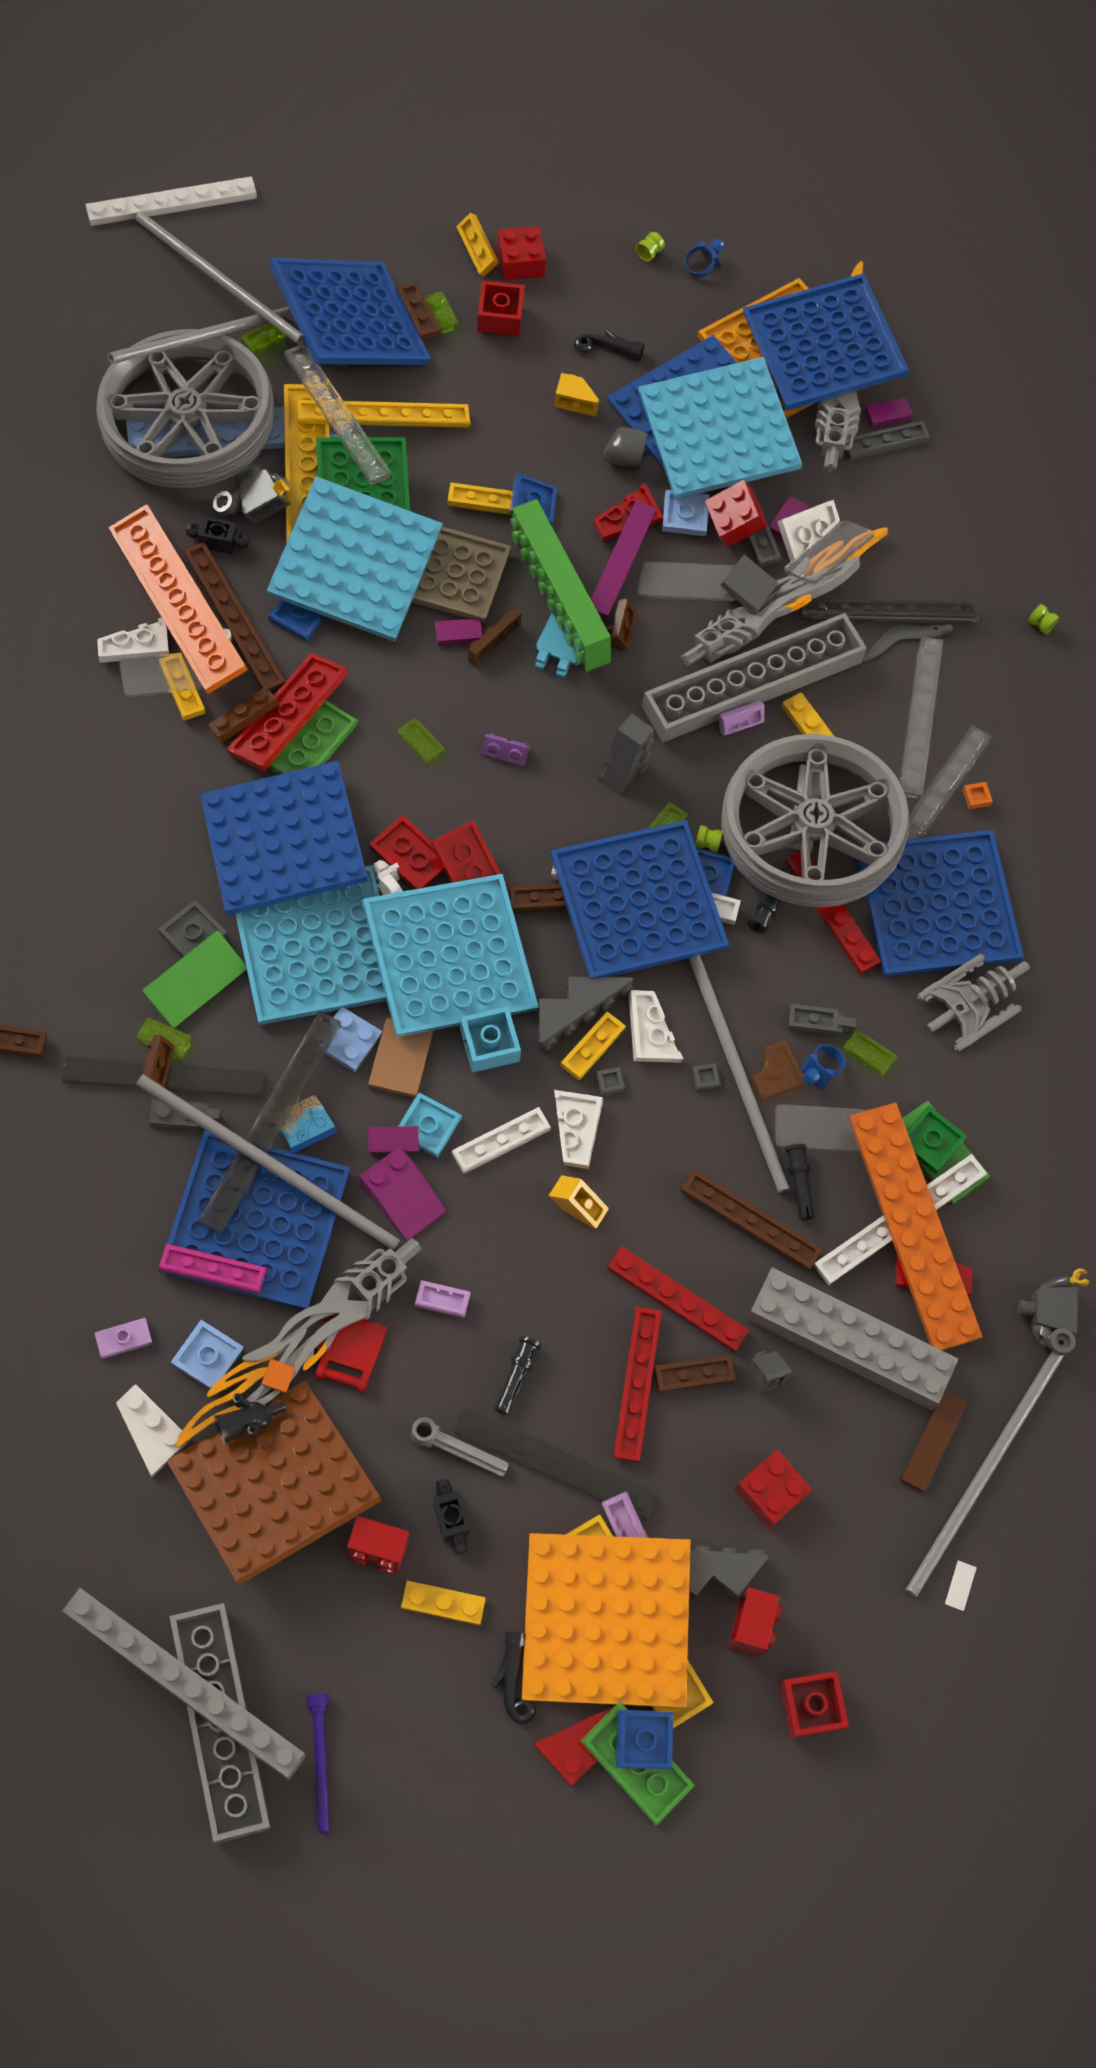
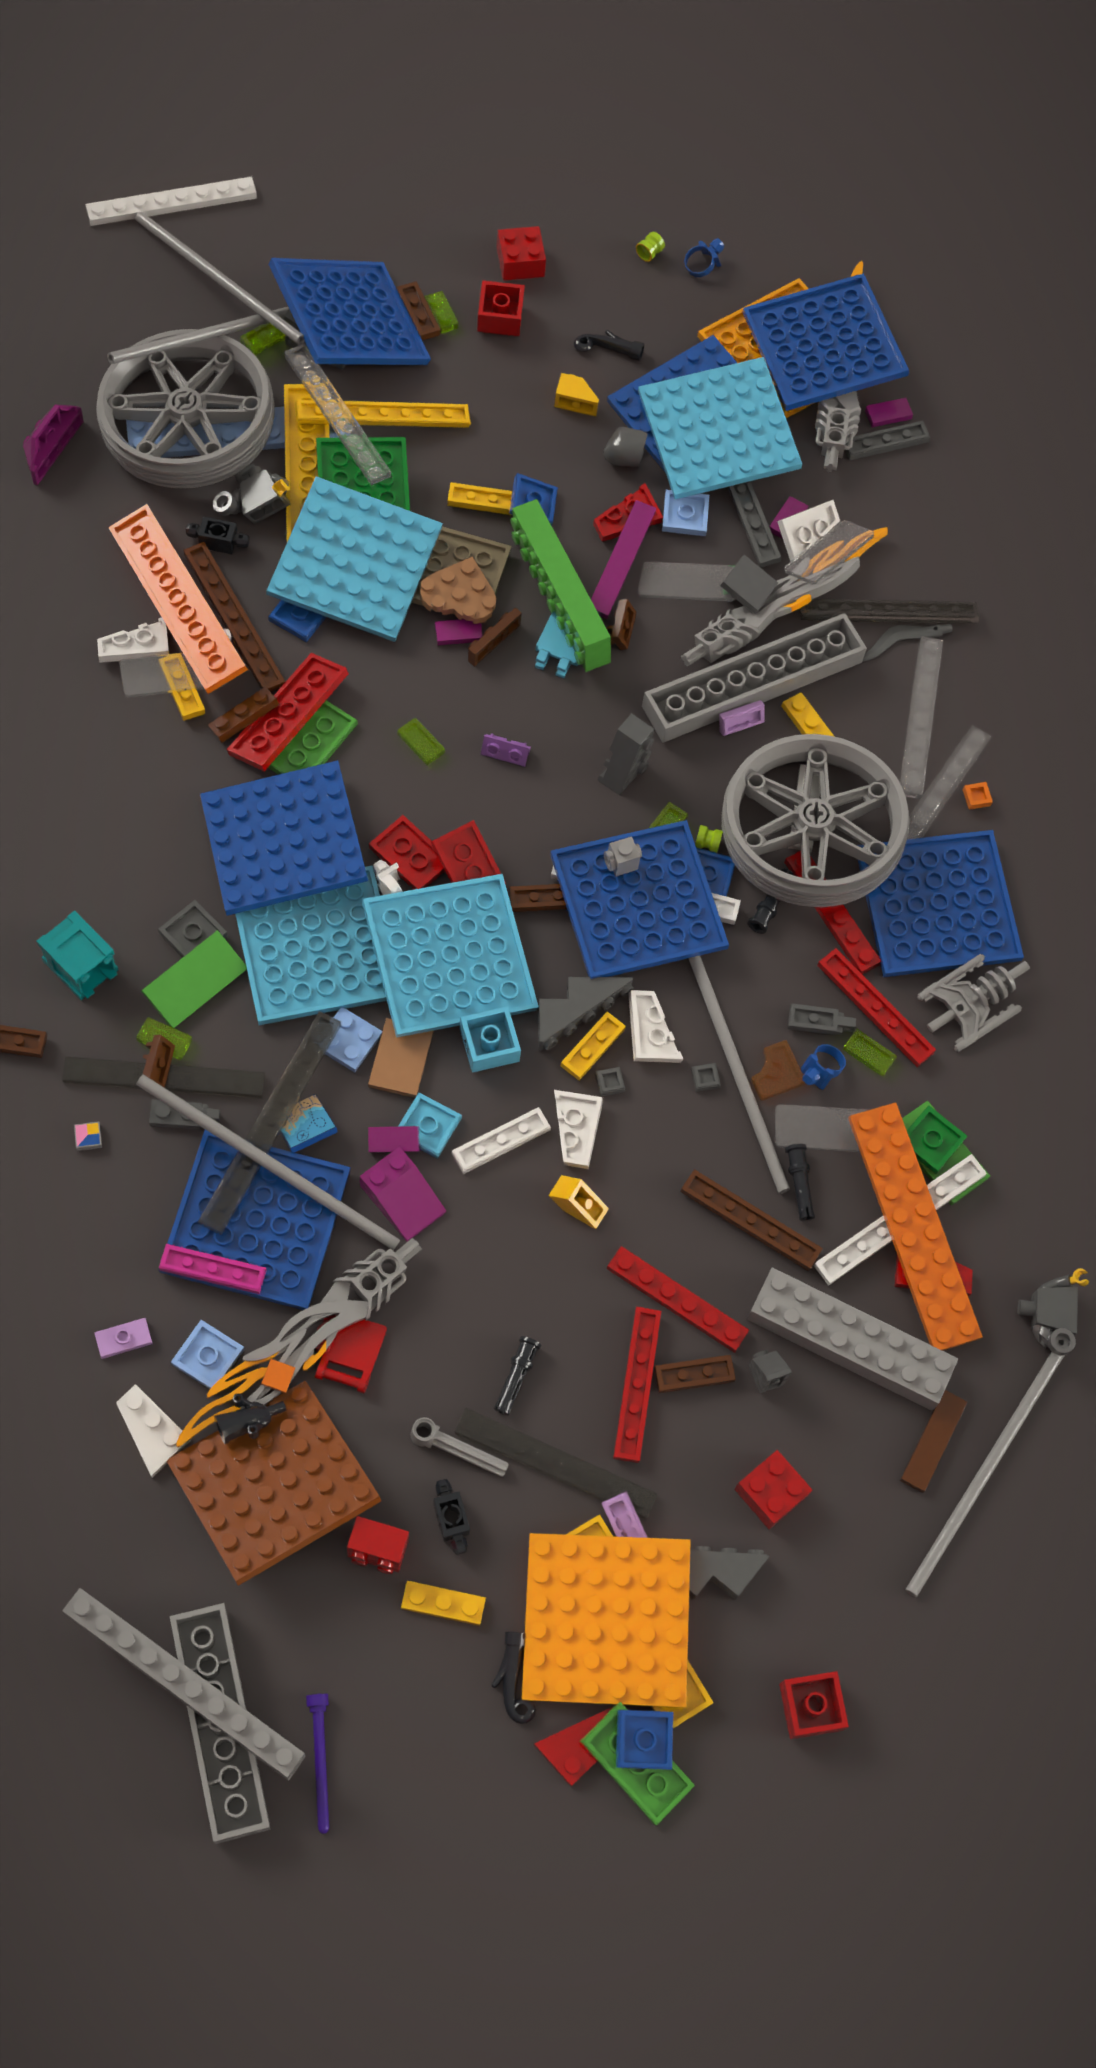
(51, 438): none -> magenta wedge
(78, 955): none -> teal container
(88, 1136): none -> tile
(442, 1299): lavender plate -> none
(459, 591): none -> medium nougat plate
(477, 244): yellow plate -> none
(623, 856): none -> light grey brick
(736, 513): brick -> none
(754, 1622): red brick -> none
(876, 1007): none -> red plate
(960, 1585): white sticker -> none
(1043, 619): lime wheel -> none

